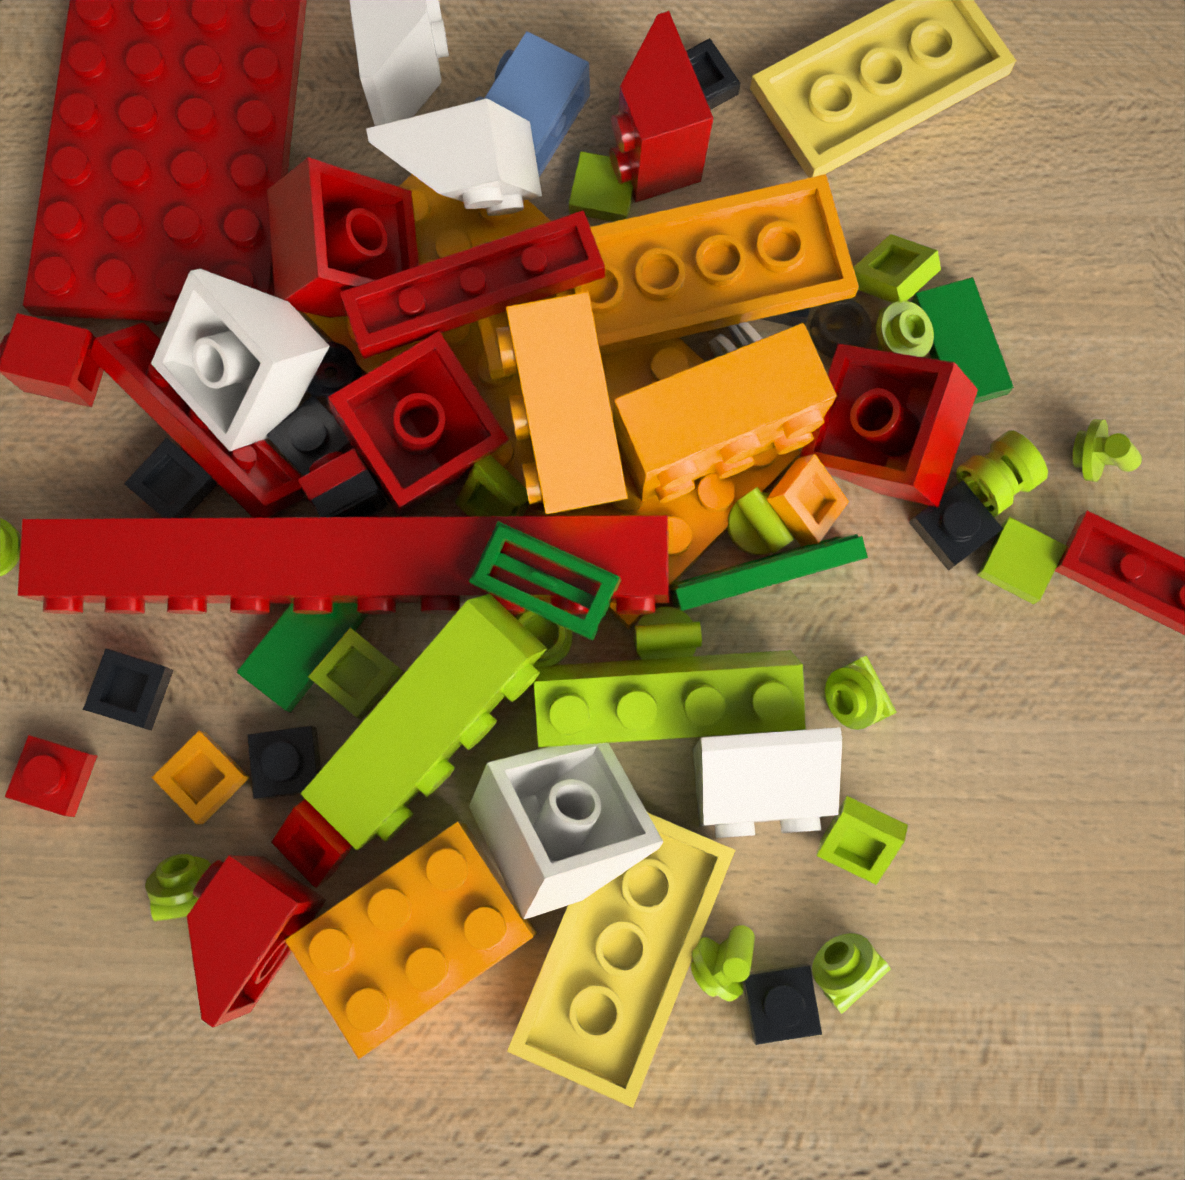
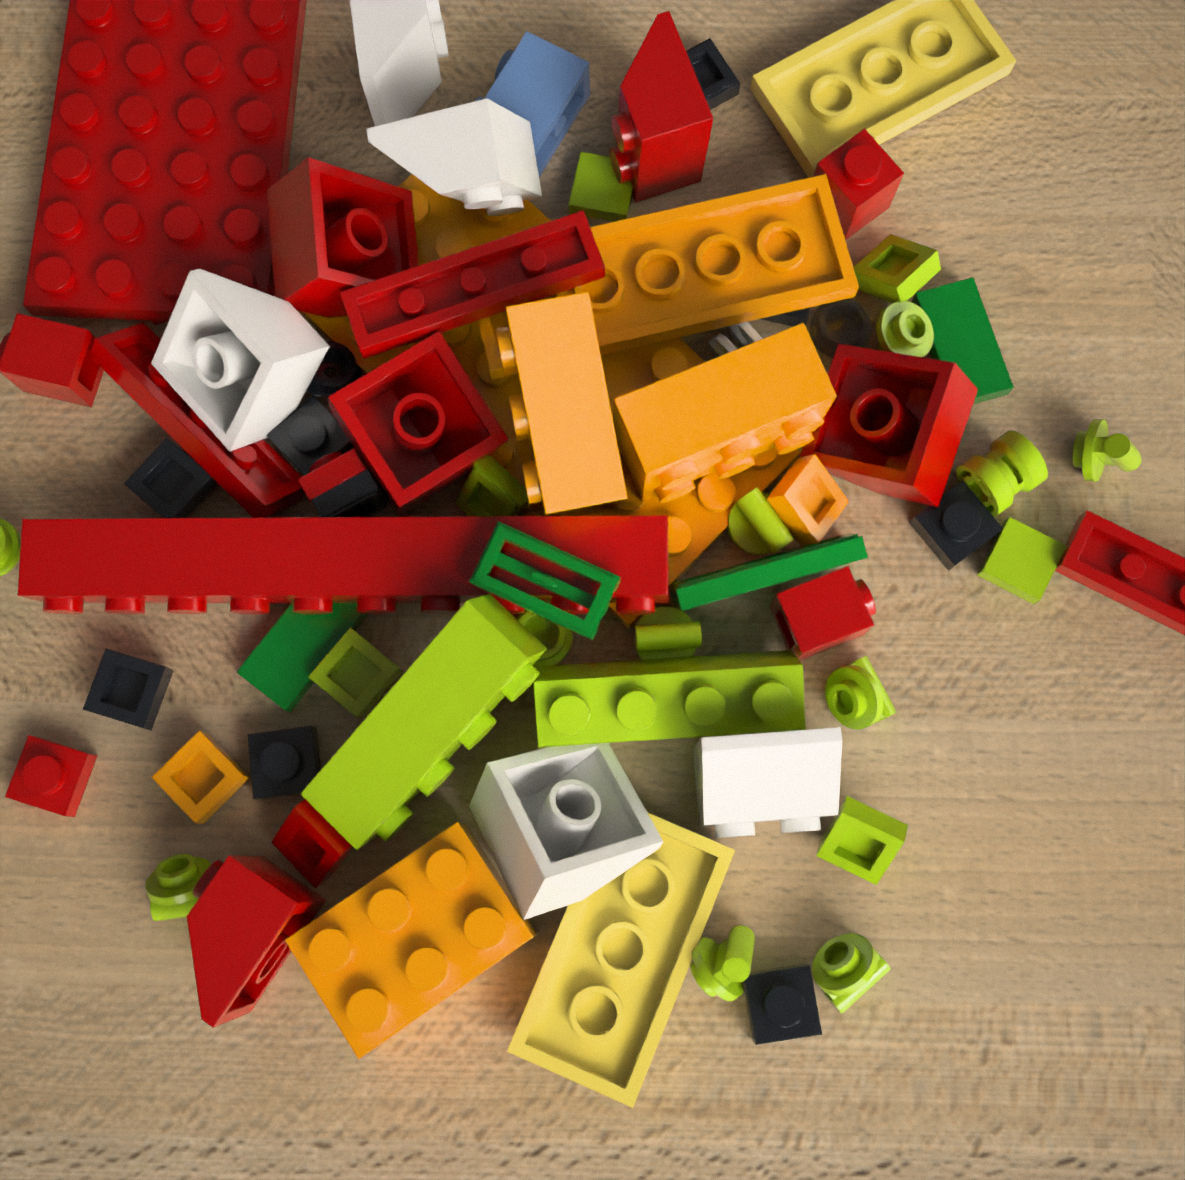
(823, 613): none -> red brick
(860, 181): none -> red brick

